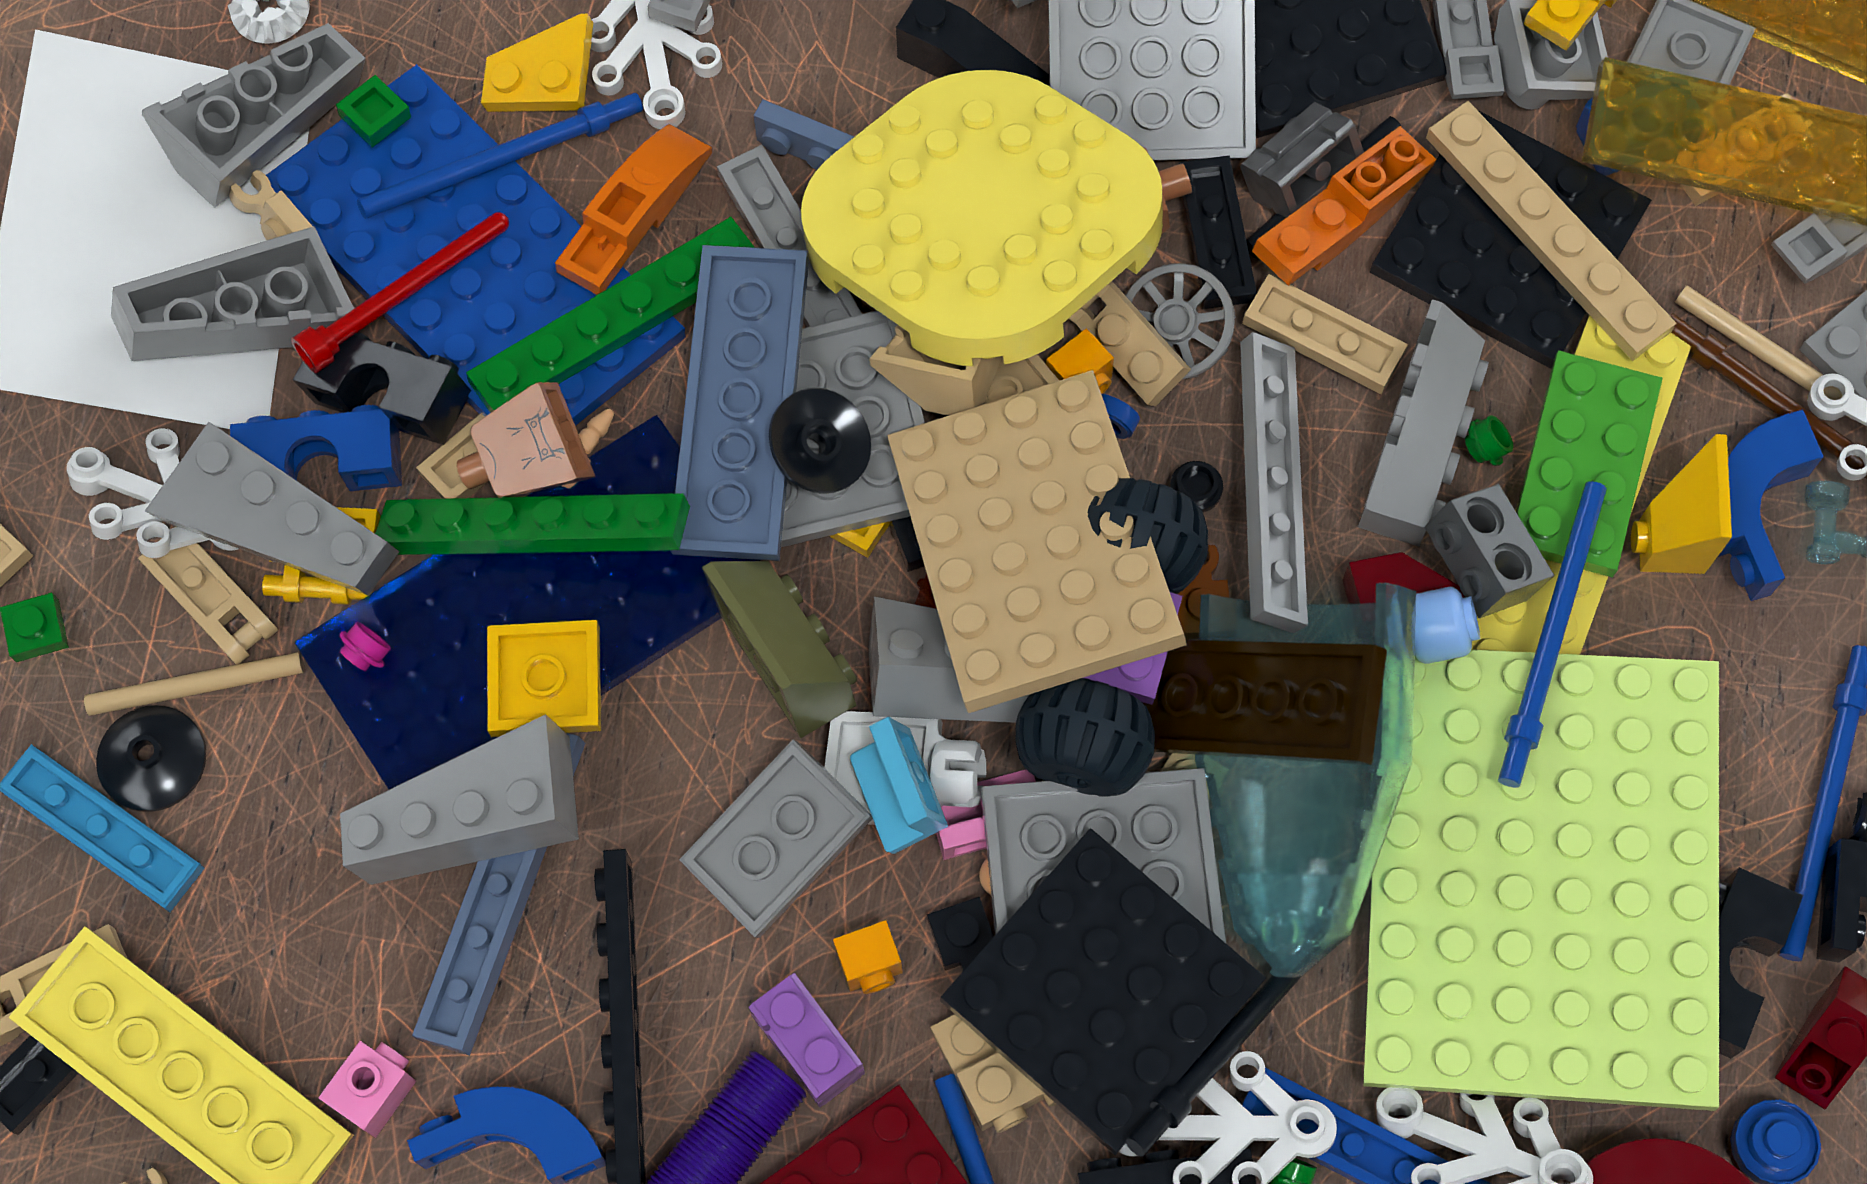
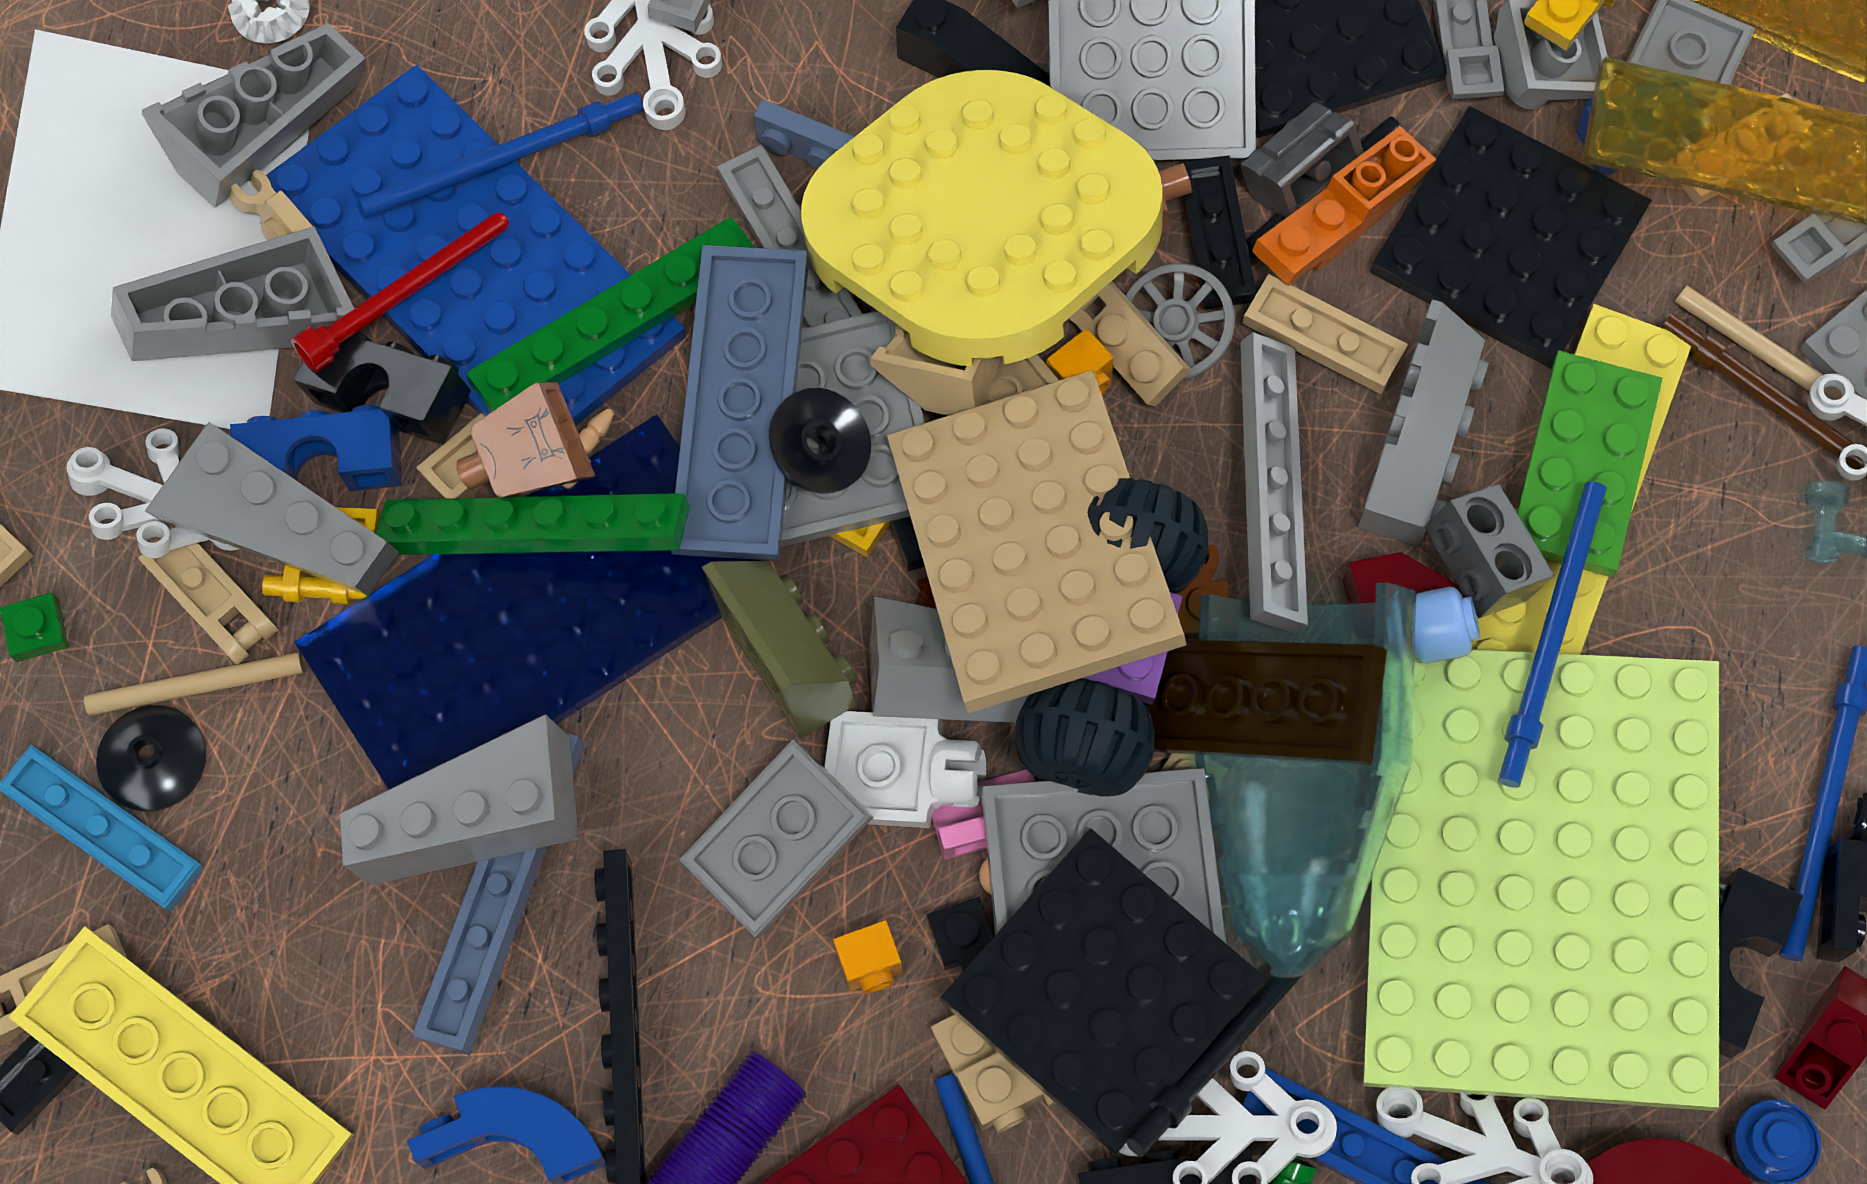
(363, 647): dark pink plate -> none
(369, 1086): bright pink brick -> none
(373, 110): green plate -> none
(541, 71): yellow wing -> none
(543, 672): yellow plate -> none
(629, 204): orange slope -> none
(807, 1040): medium lavender brick -> none
(897, 787): medium azure panel -> none
(1122, 416): blue tile -> none
(1199, 482): black plate -> none
(1488, 440): green plate -> none
(1550, 230): tan plate -> none
(1689, 518): yellow slope -> none
(1765, 458): blue arch -> none

